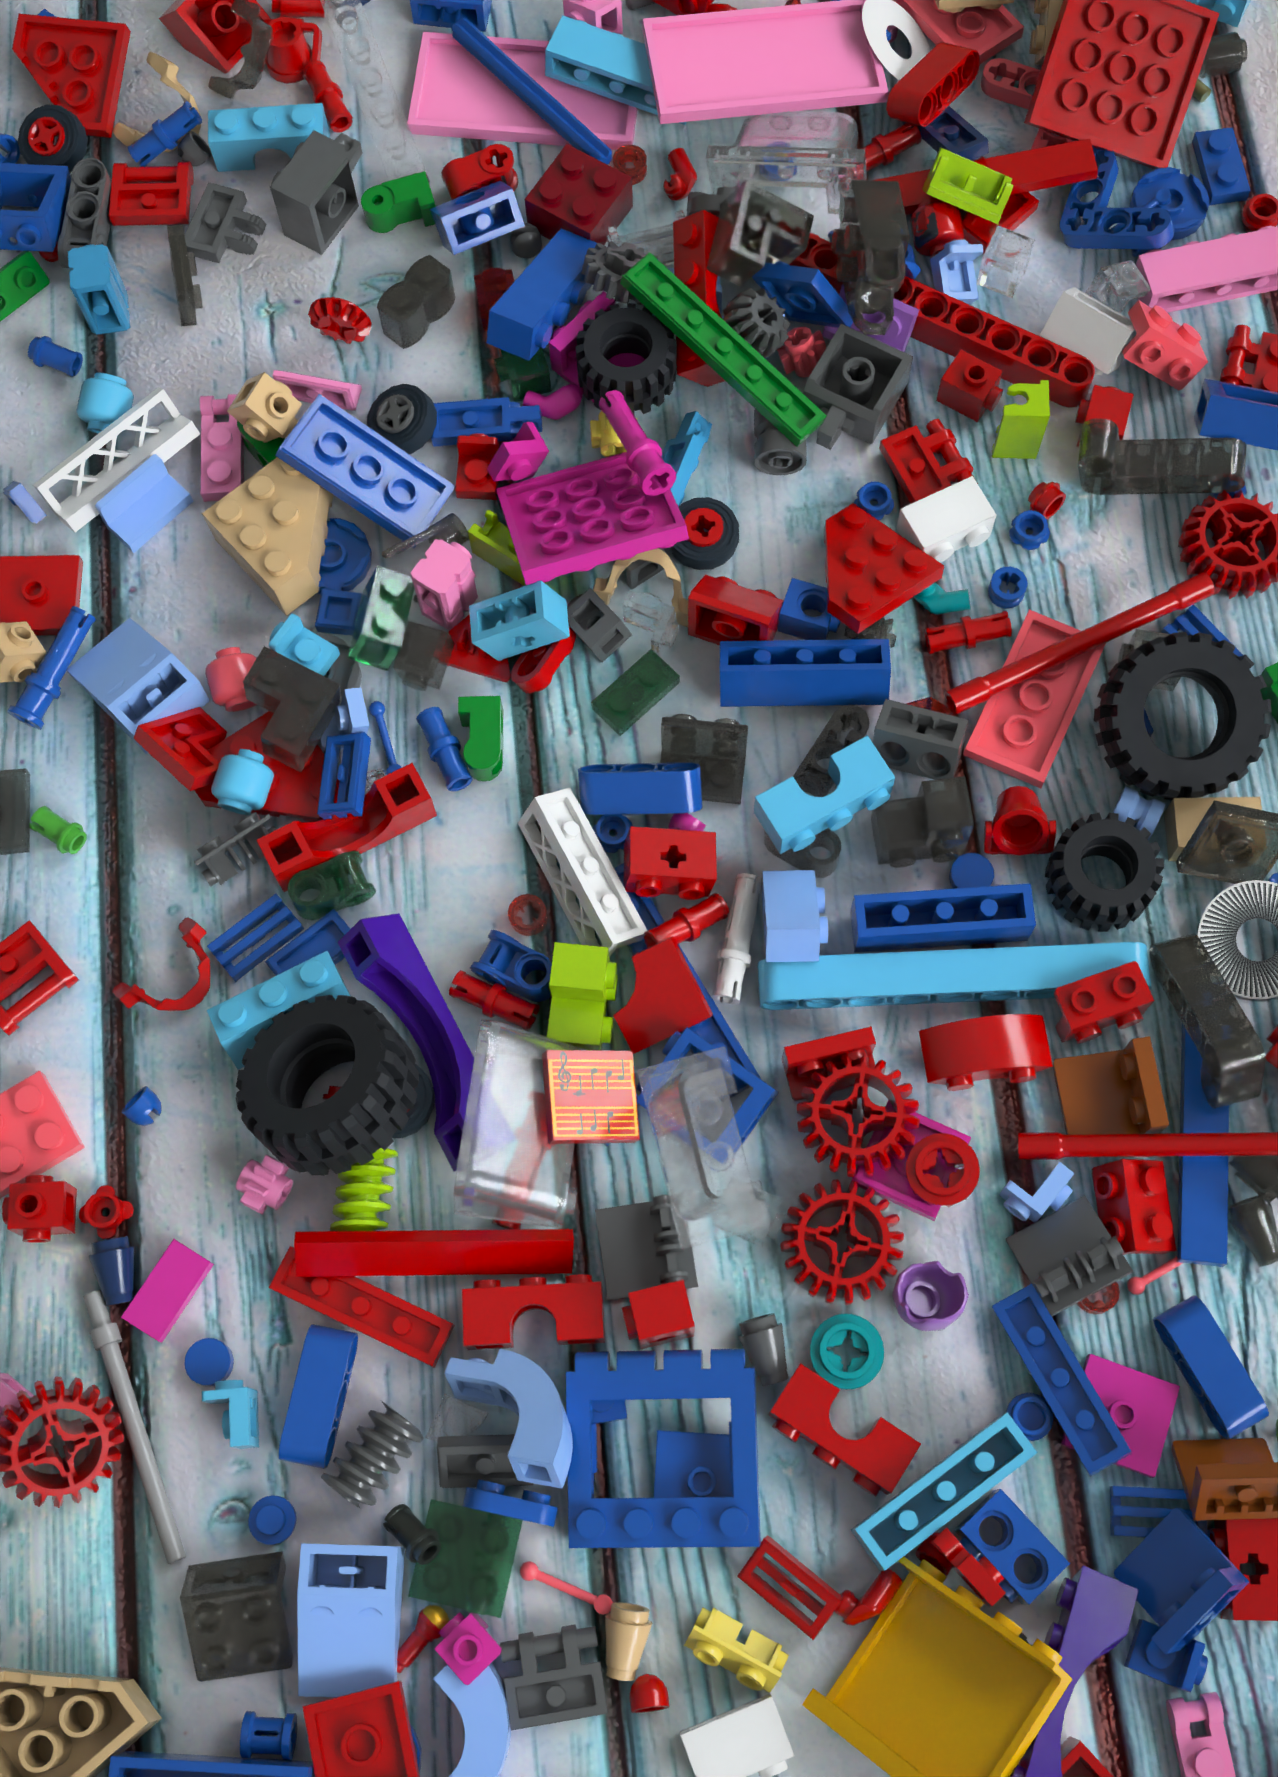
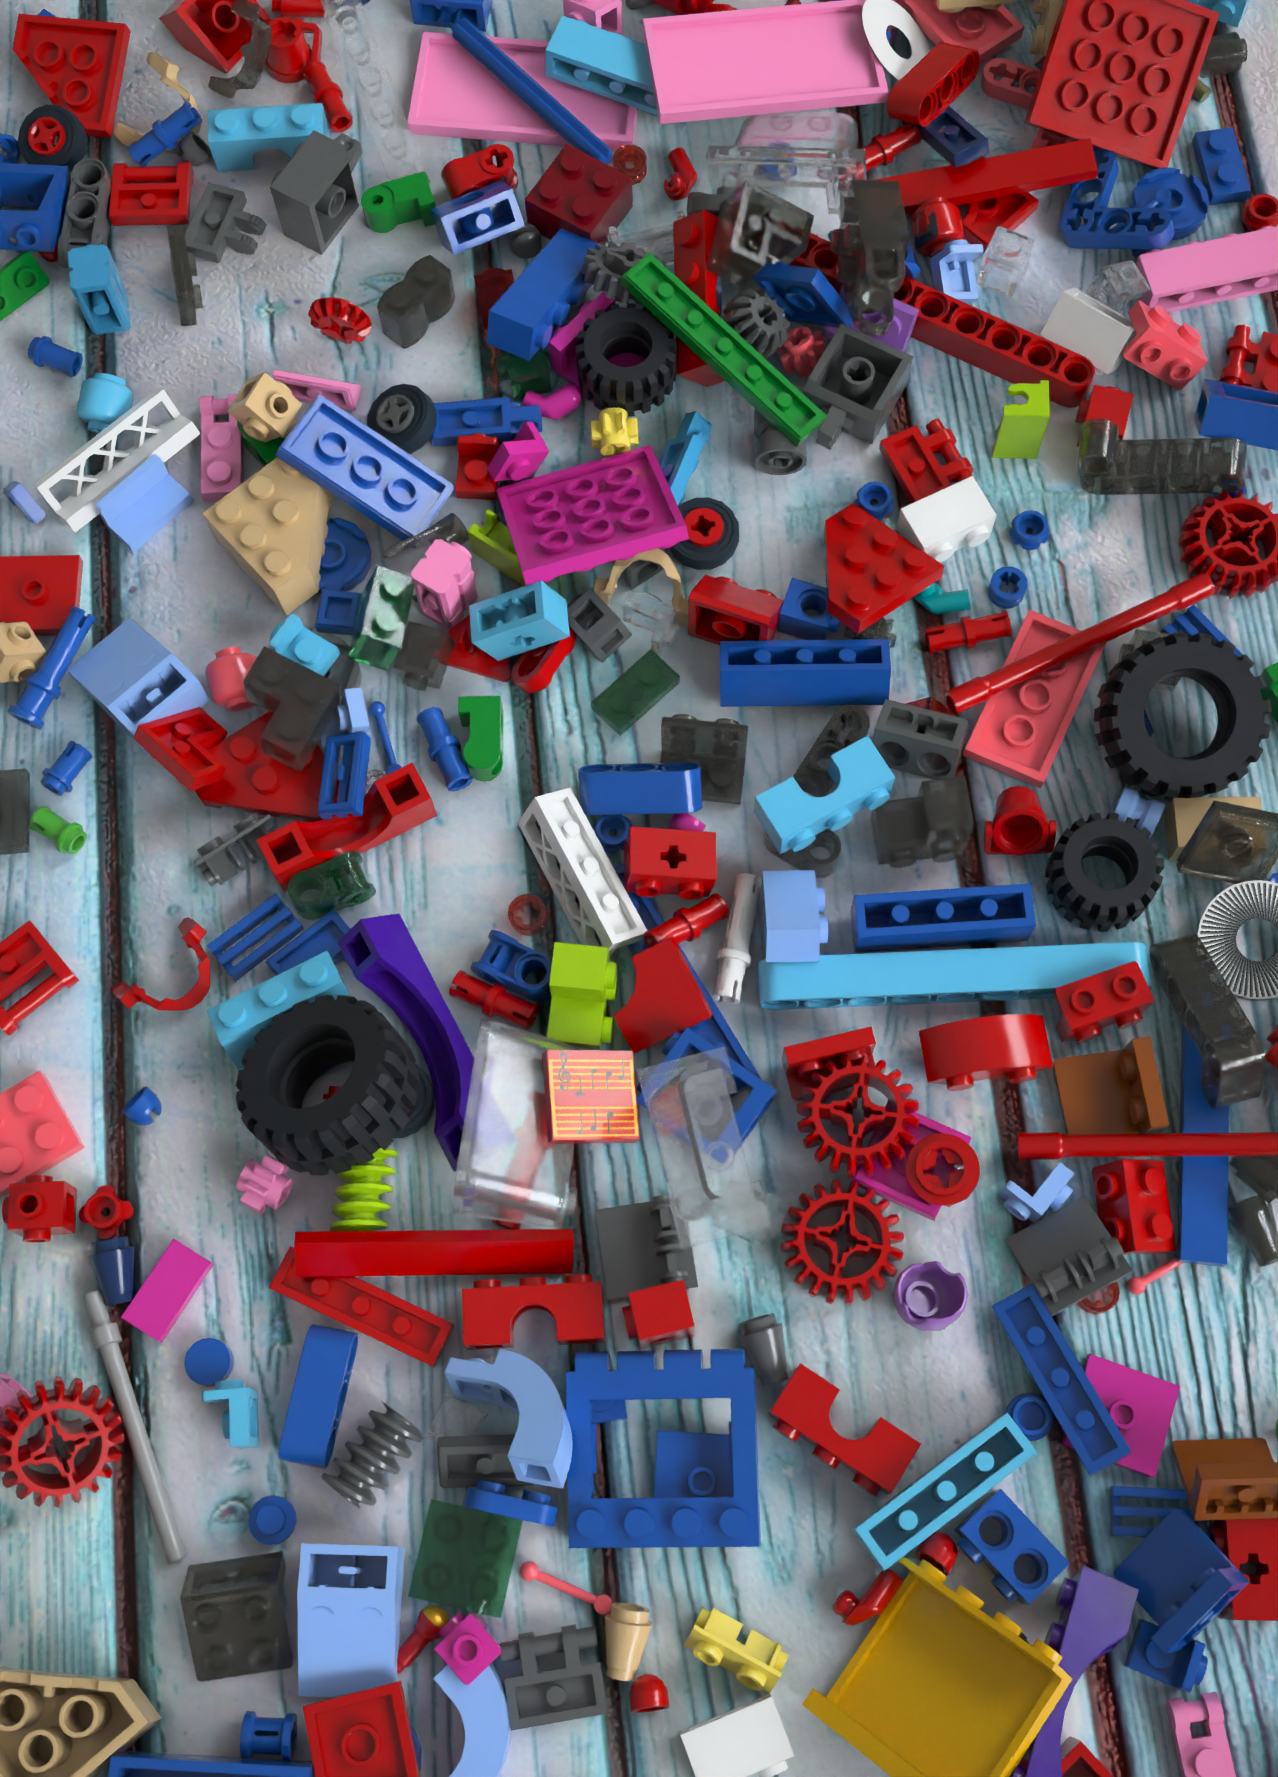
(65, 769): none -> blue pin
(242, 782): medium azure head -> none
(420, 1543): pearl dark grey pin -> none
(642, 453): dark pink pin -> none
(803, 1574): red tile -> none
(864, 1338): teal gear -> none
(968, 185): lime hinge -> none
(970, 386): red brick -> none
(971, 871): blue tile -> none
(978, 1575): red plate -> none
(1046, 499): red plate -> none
(1210, 1367): blue beam -> none

